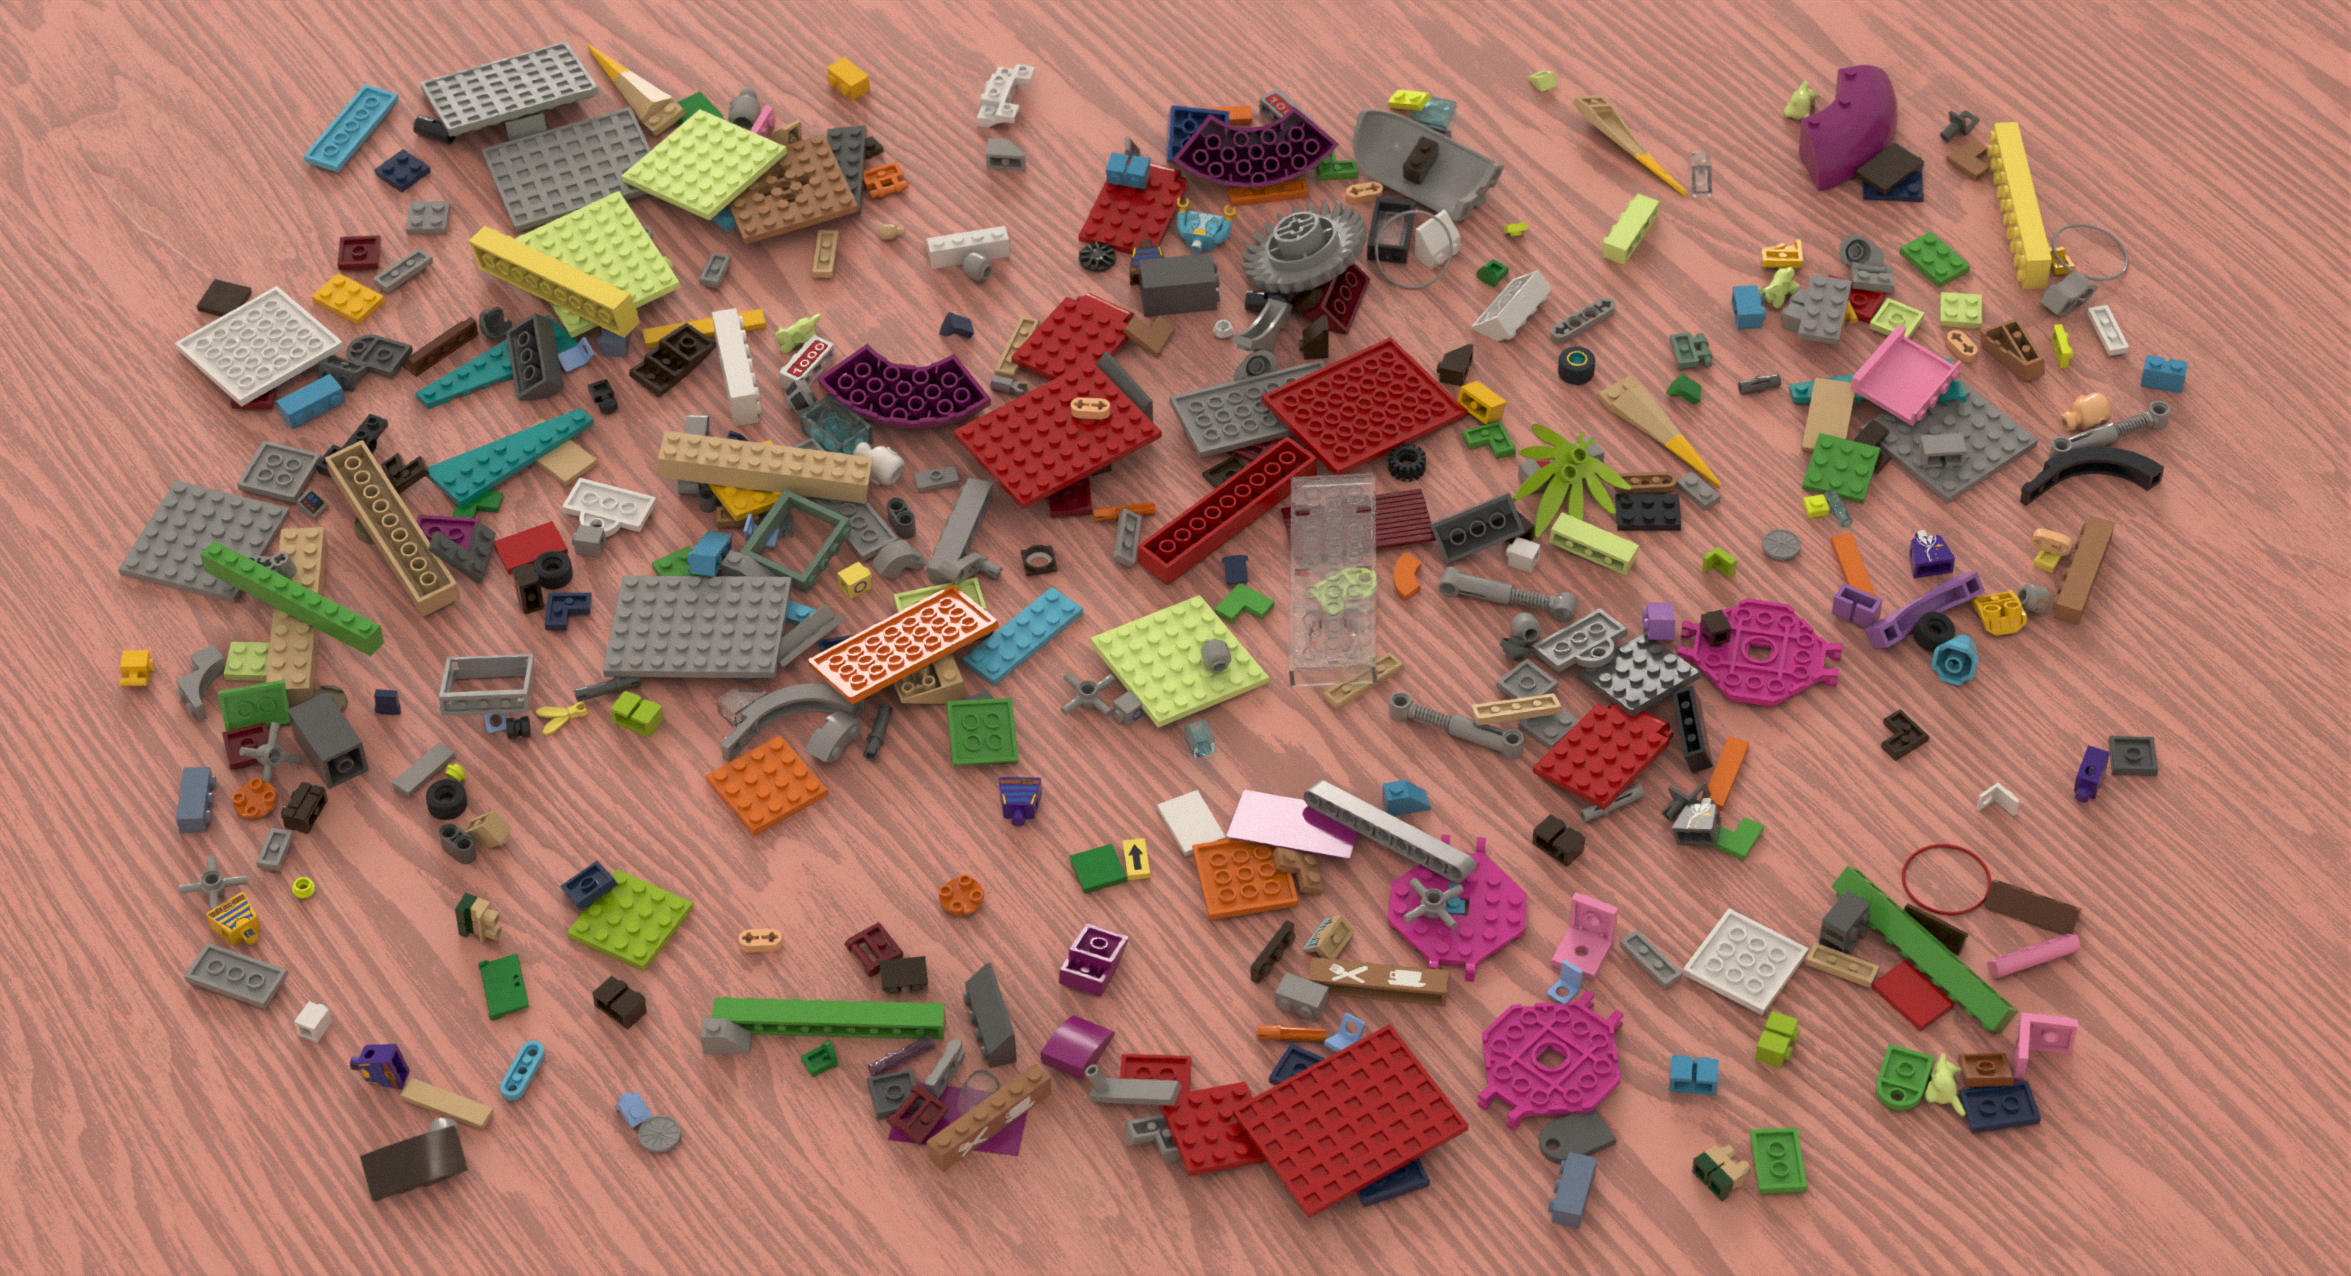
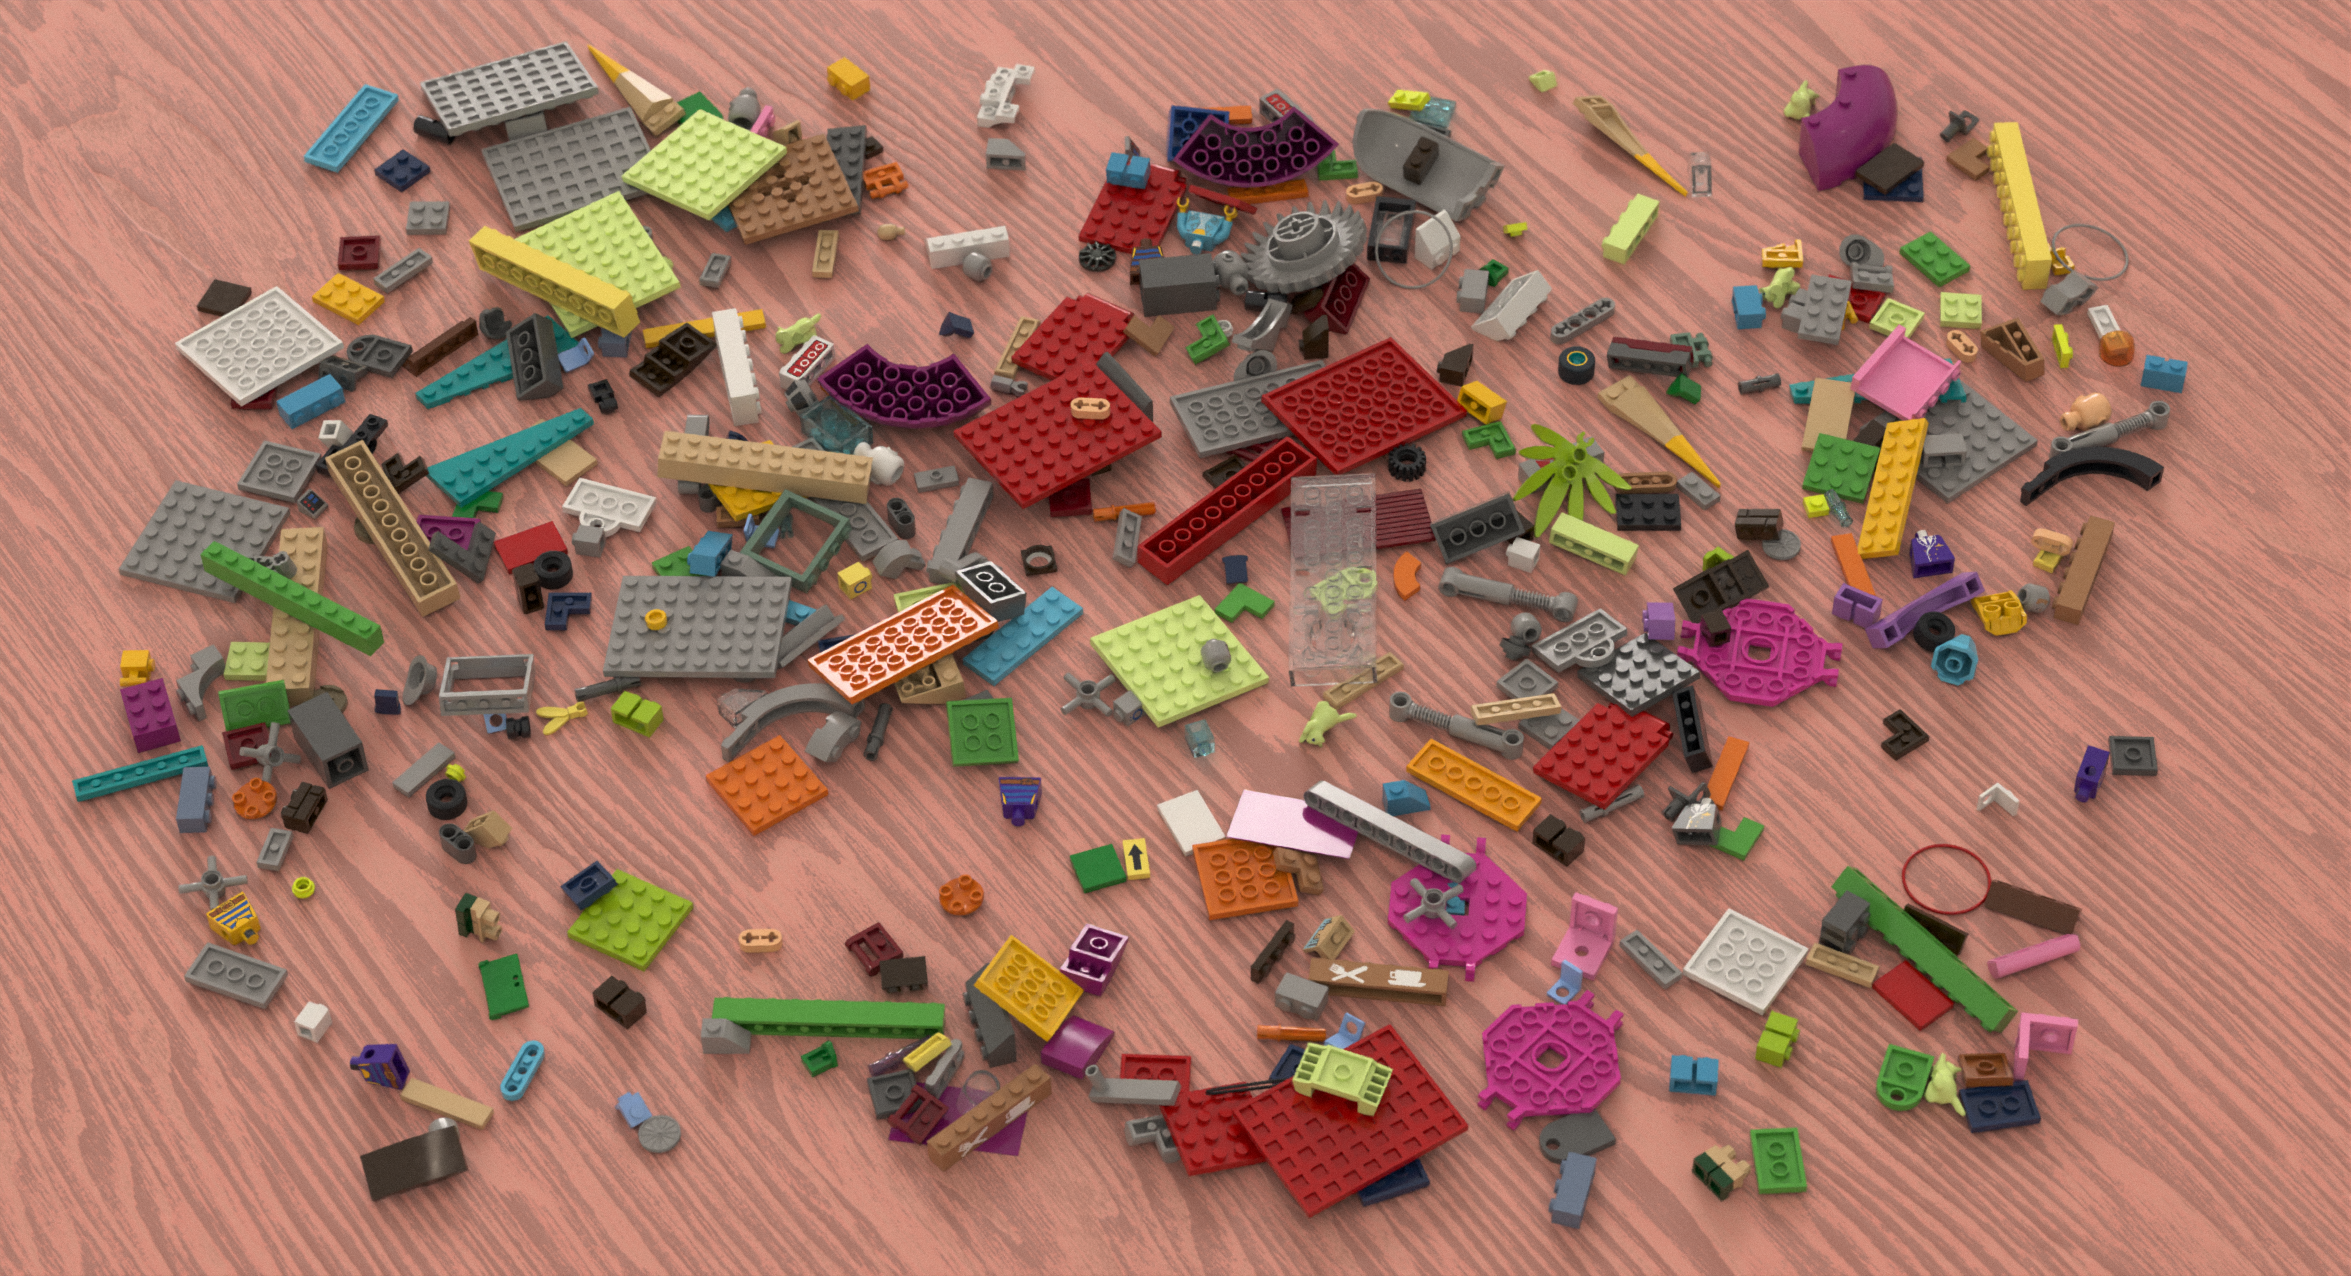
(138, 773): none -> teal plate
(150, 715): none -> magenta brick
(334, 433): none -> white brick
(420, 679): none -> light grey piece
(656, 619): none -> yellow tile
(927, 1051): none -> light yellow tile
(992, 590): none -> dark grey slope
(1029, 988): none -> yellow plate
(1212, 341): none -> bright green tile
(1215, 1091): none -> black piece
(1222, 199): none -> red tile
(1232, 272): none -> light grey piece
(1322, 720): none -> yellowish green animal
(1342, 1075): none -> yellowish green plate
(1473, 291): none -> light grey piece
(1474, 785): none -> light orange plate
(1650, 357): none -> dark grey piece
(1721, 586): none -> dark brown slope
(1759, 524): none -> dark brown brick
(1892, 488): none -> yellow plate
(2117, 348): none -> clear orange helmet

